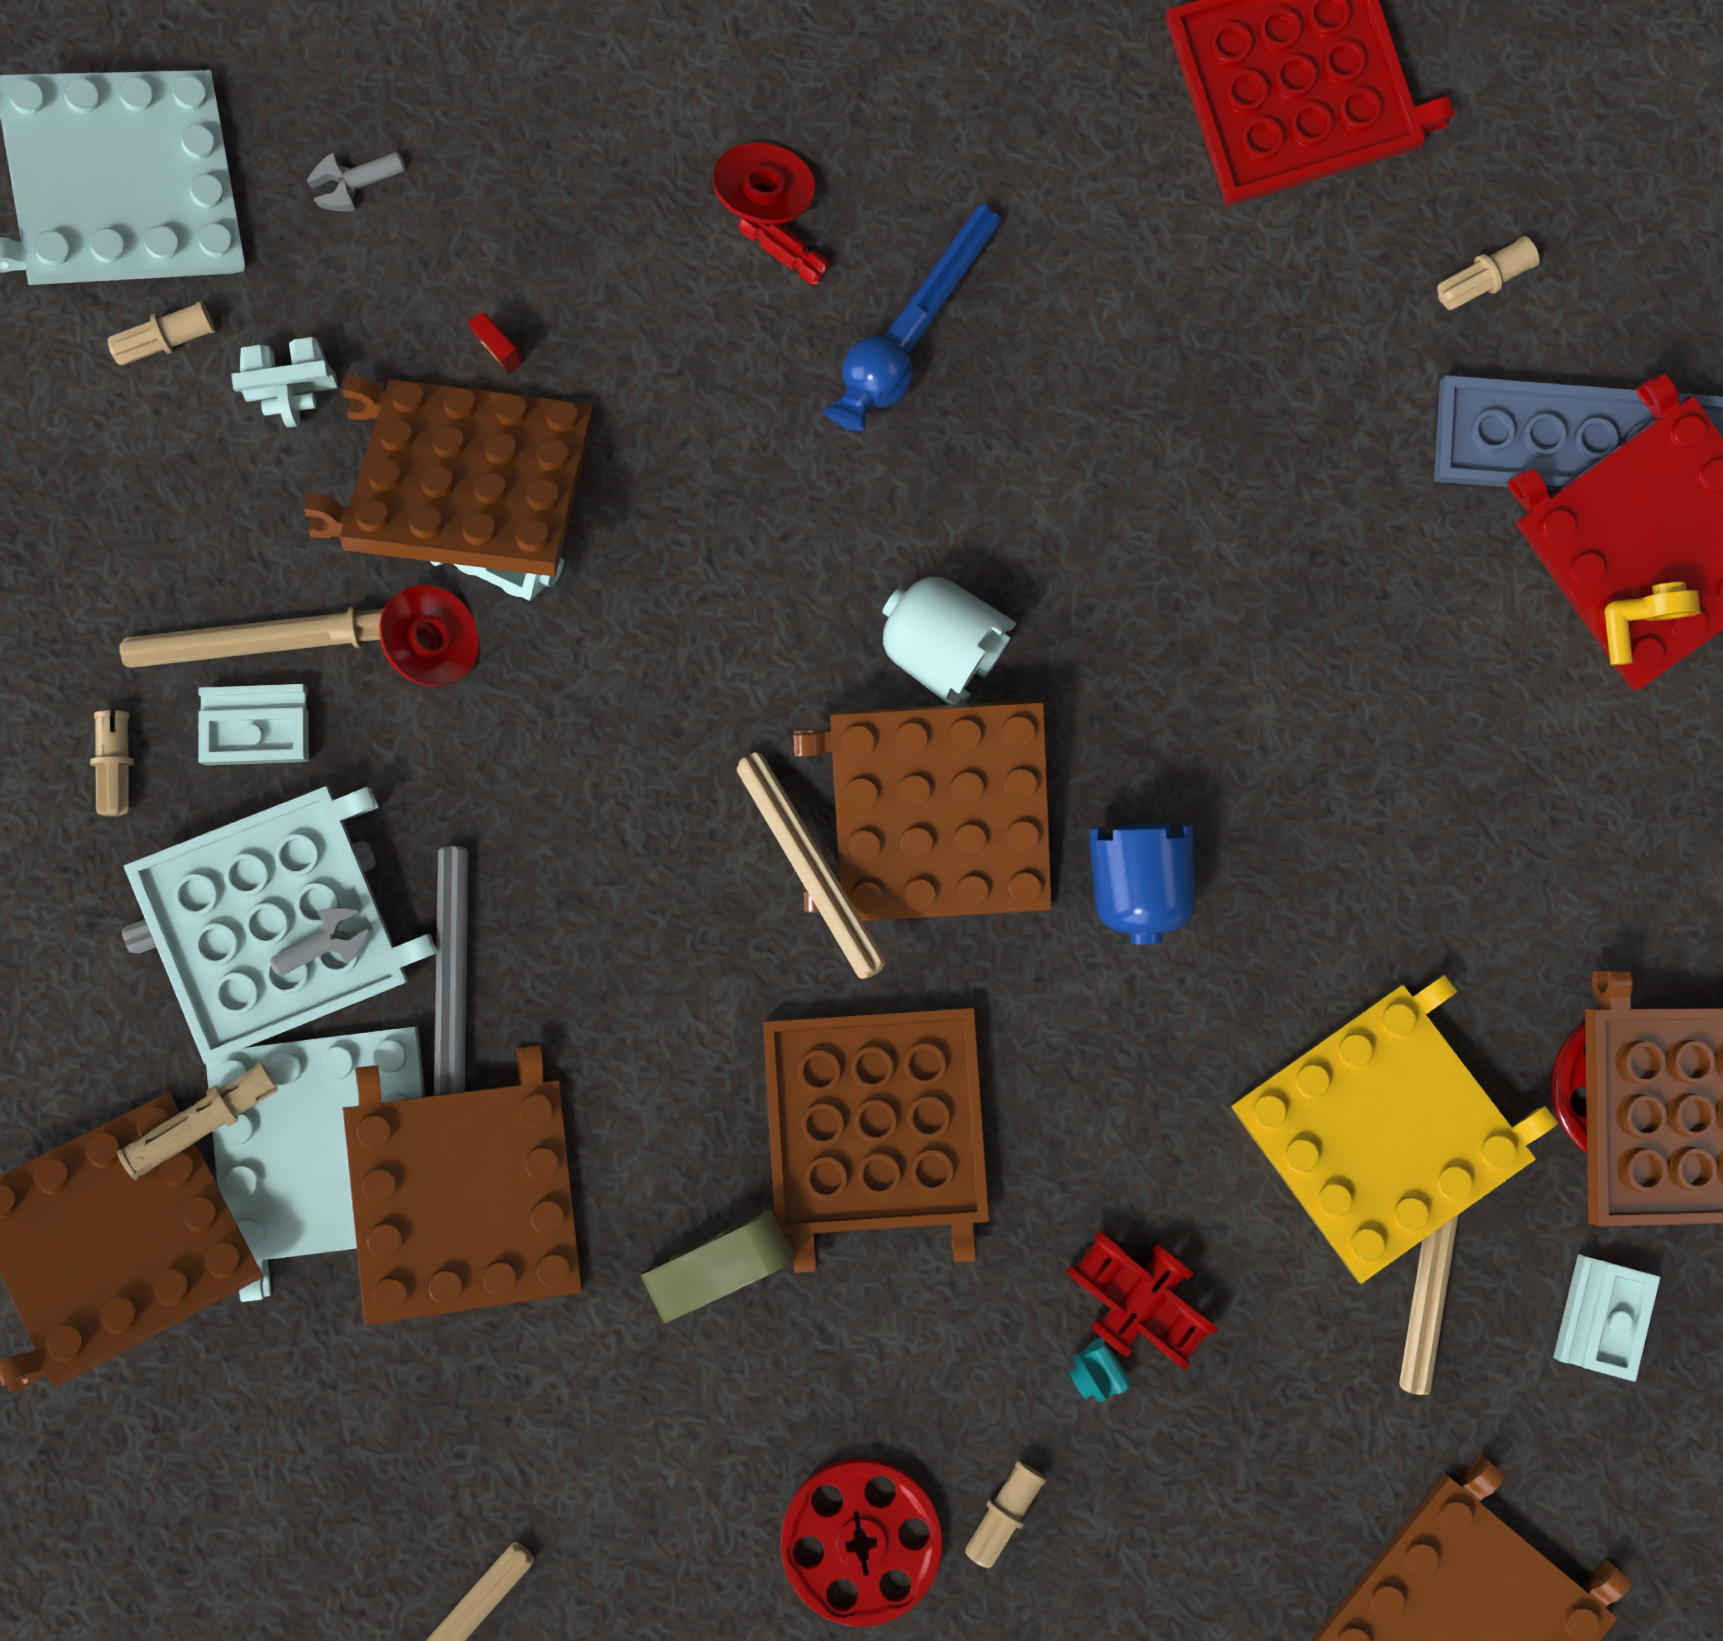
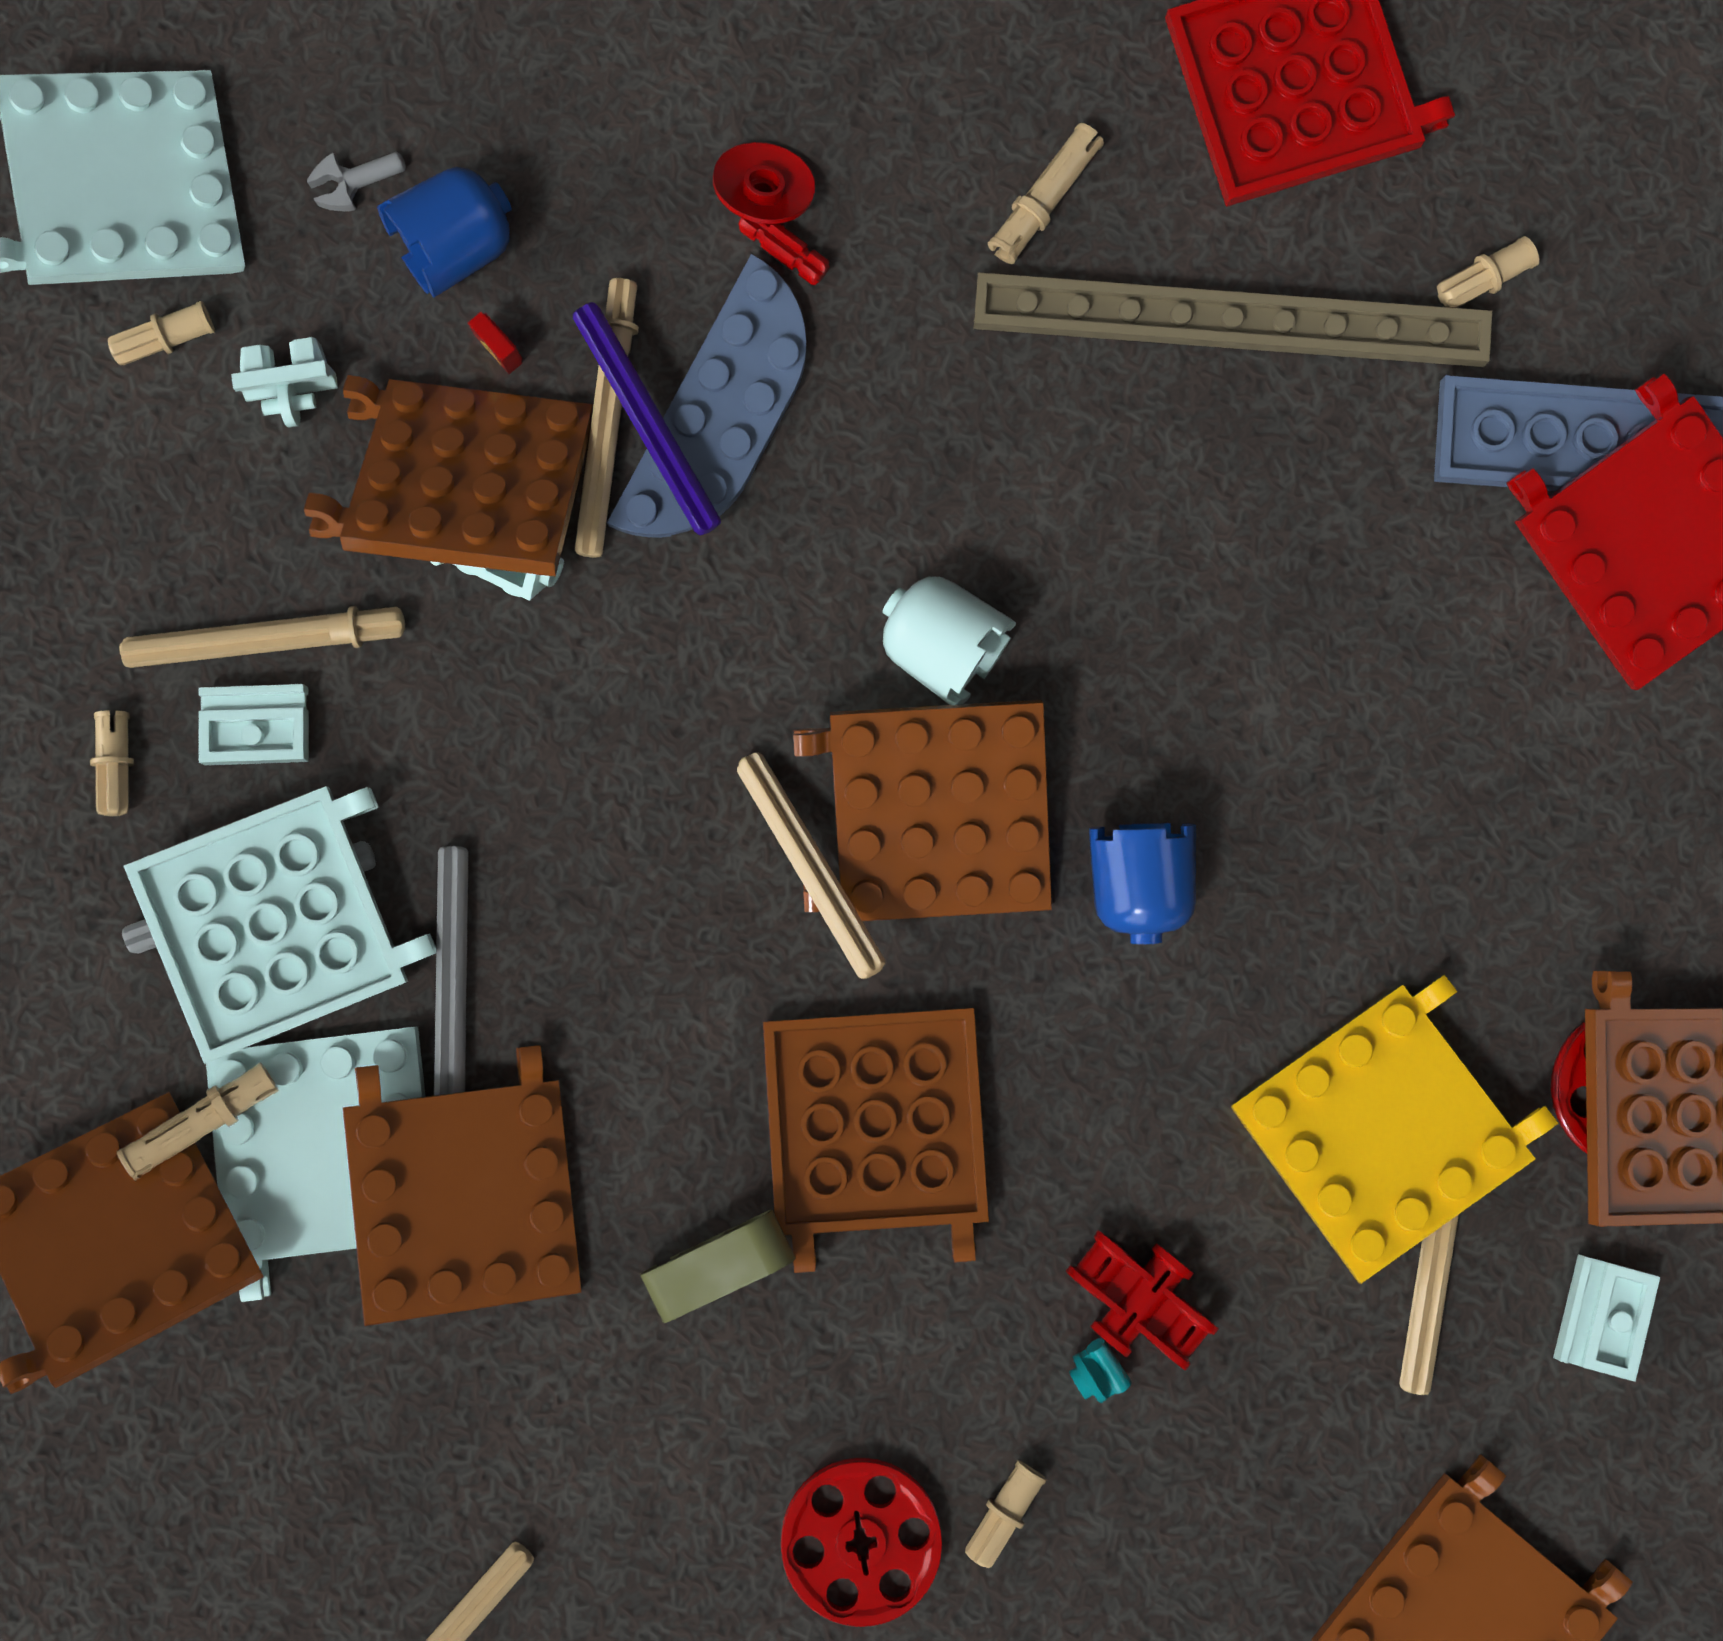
(322, 942): light grey bar -> none
(442, 621): red dish -> none
(449, 226): none -> blue cylinder
(604, 428): none -> tan axle
(646, 419): none -> dark purple axle
(725, 403): none -> sand blue plate
(879, 367): blue piece -> none
(1033, 209): none -> tan pin
(1232, 319): none -> dark tan plate
(1667, 602): yellow plate -> none

